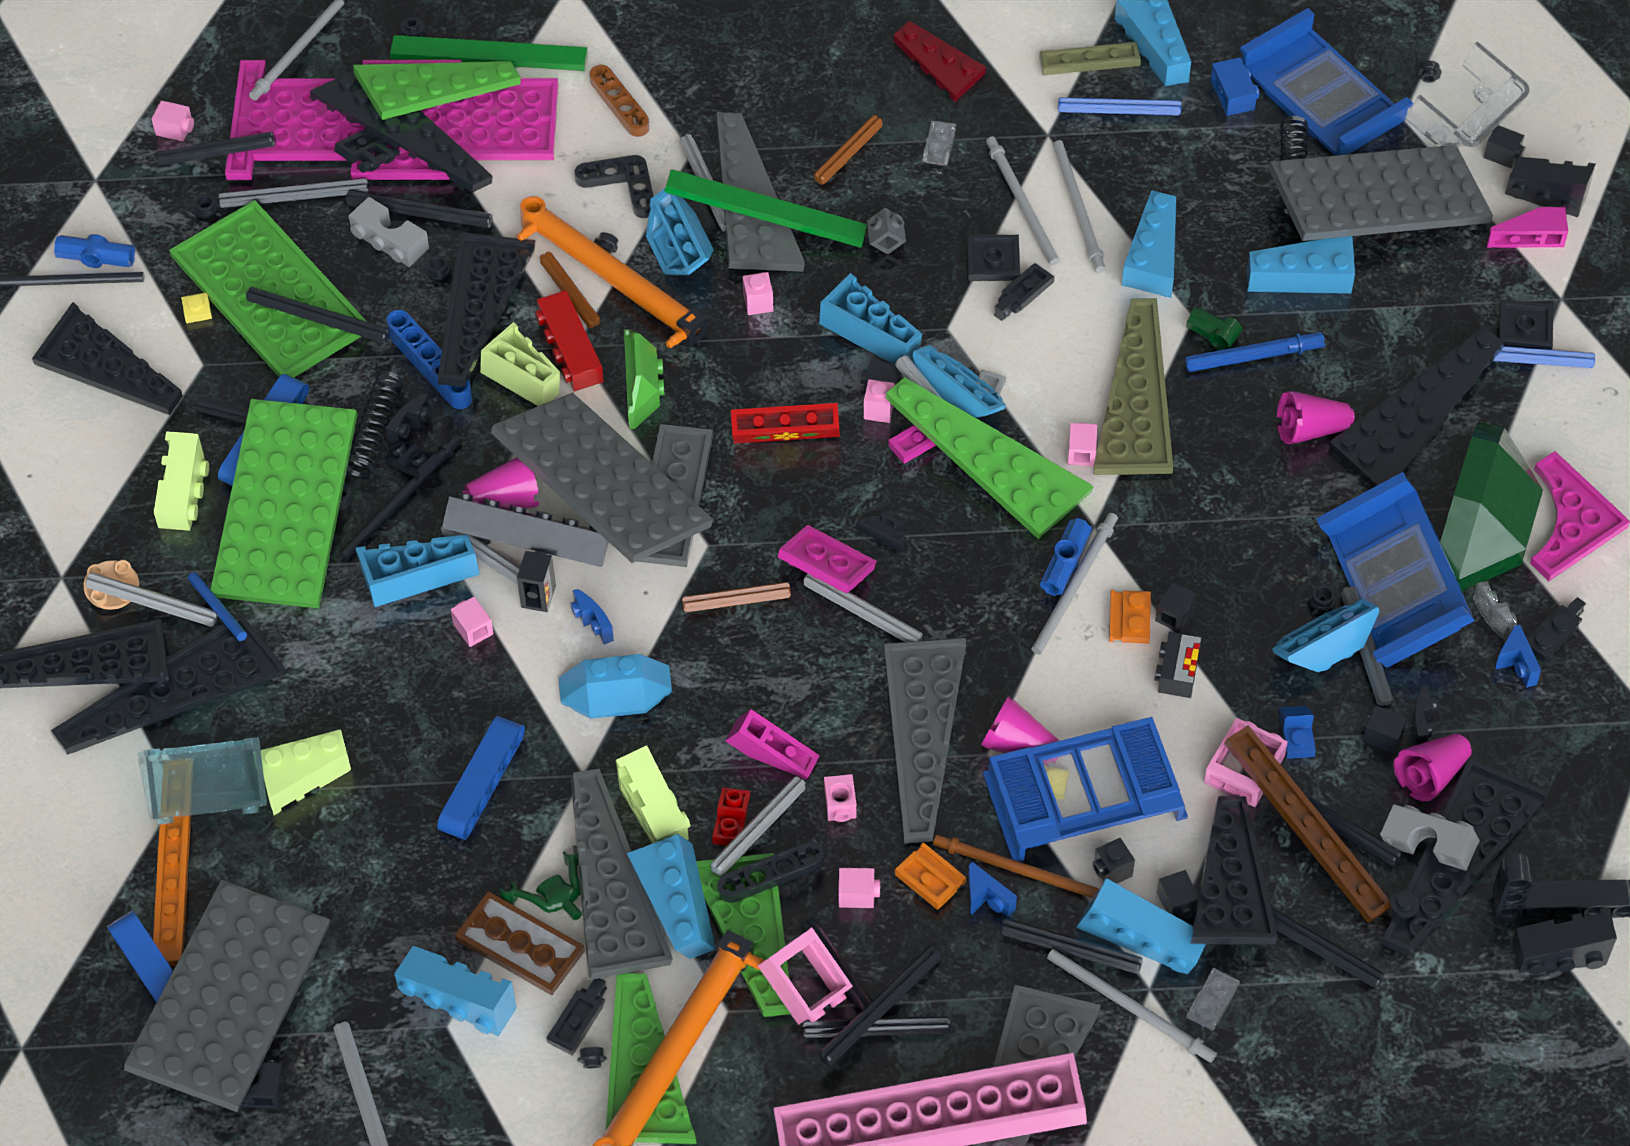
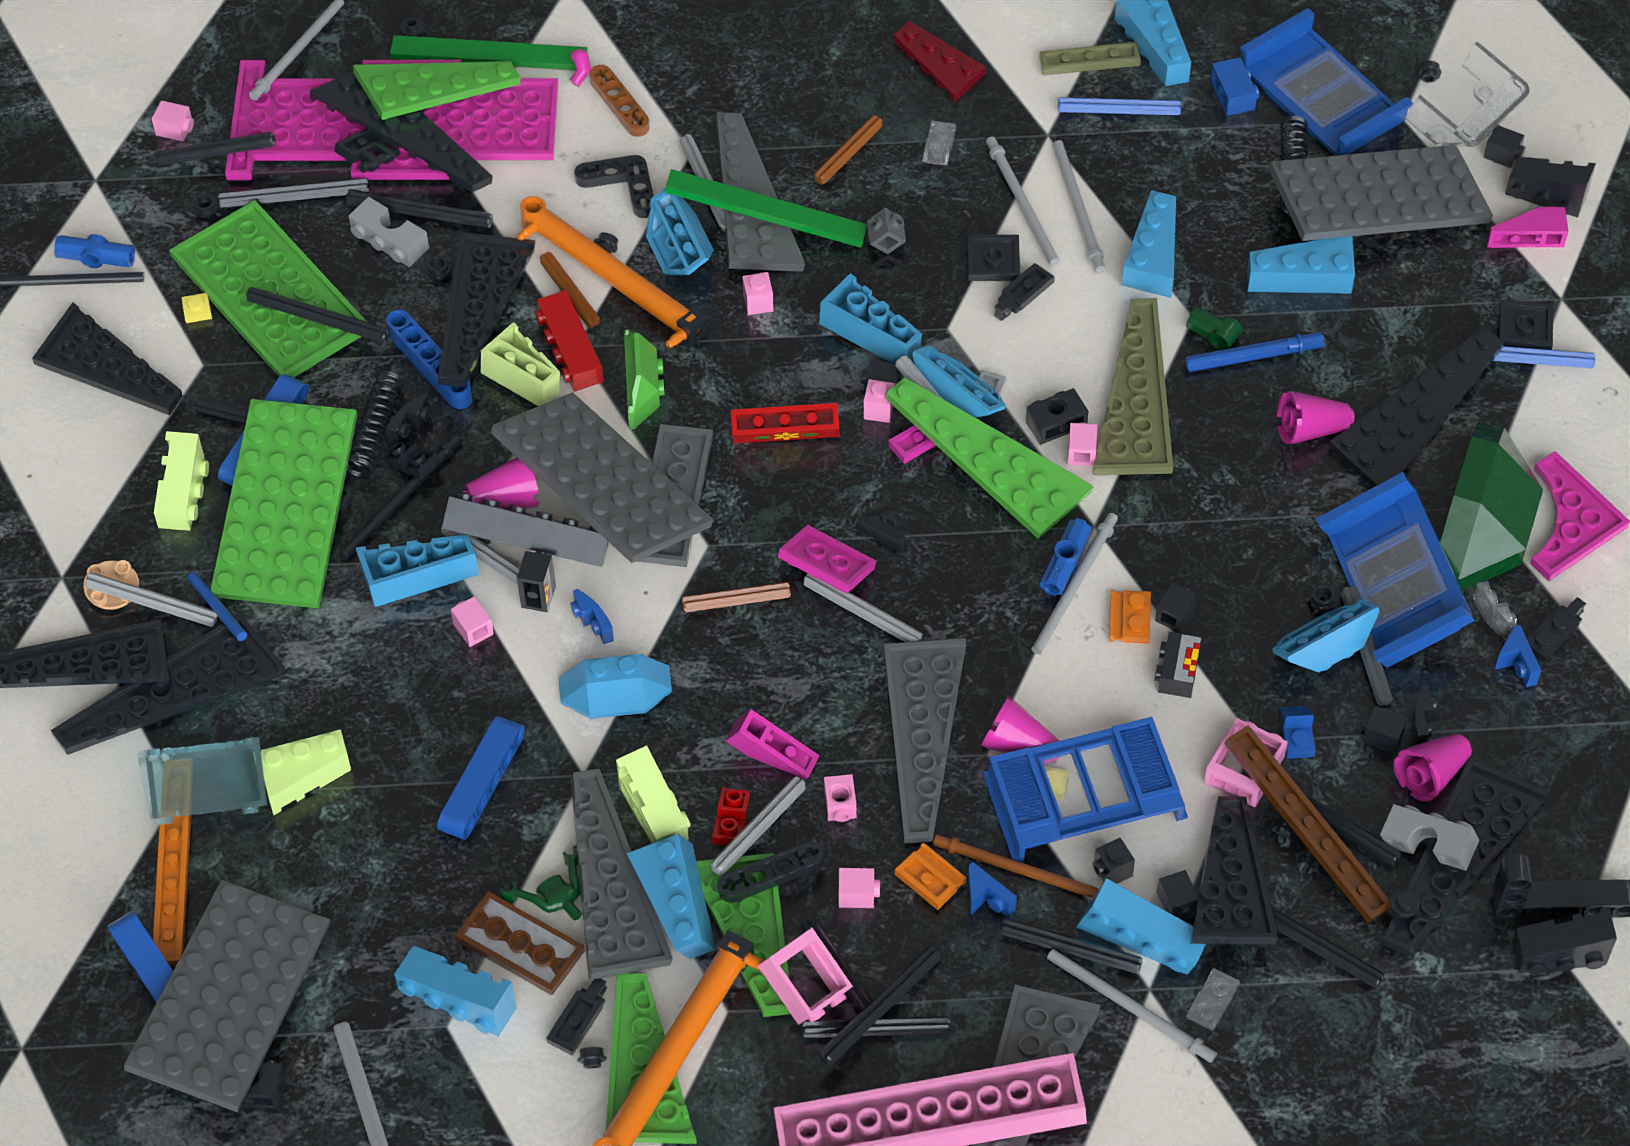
(582, 65): none -> dark pink arm
(1047, 425): none -> black brick

